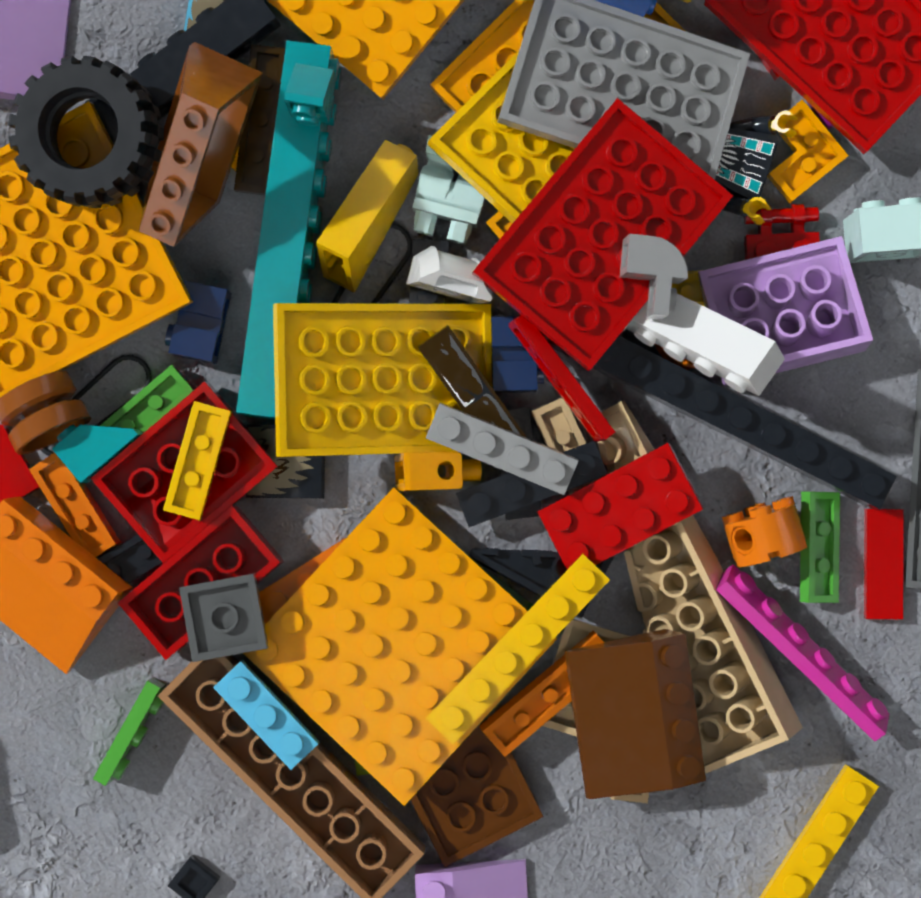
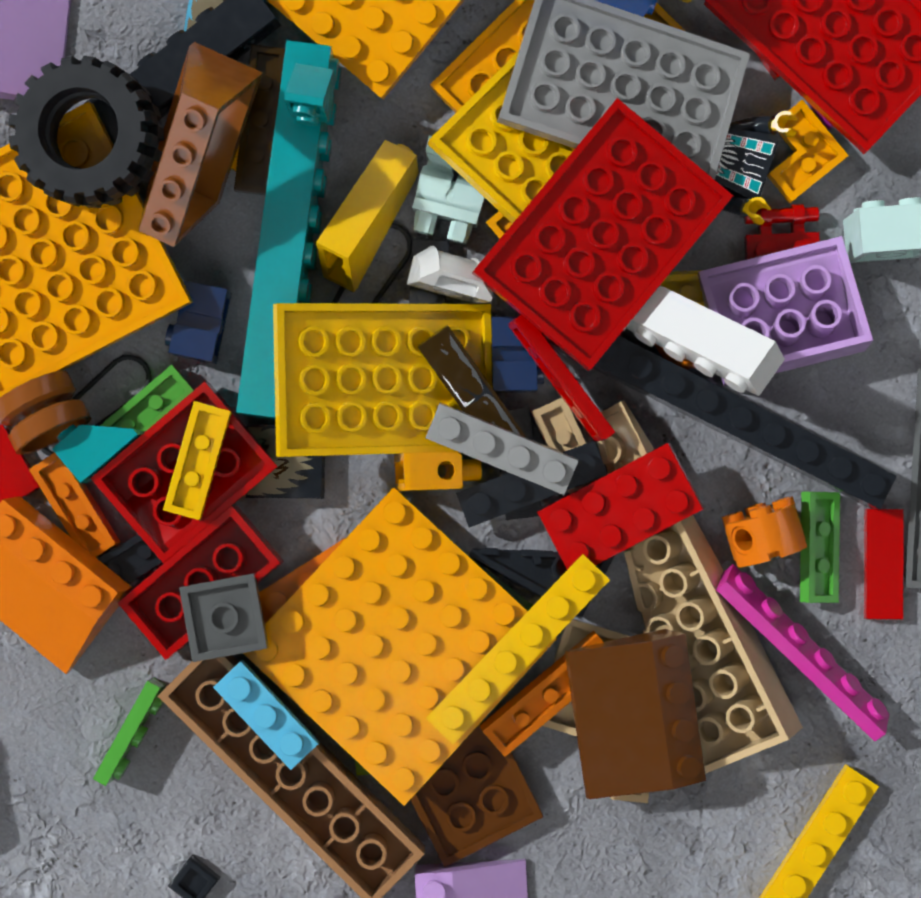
(660, 264): light grey brick -> none

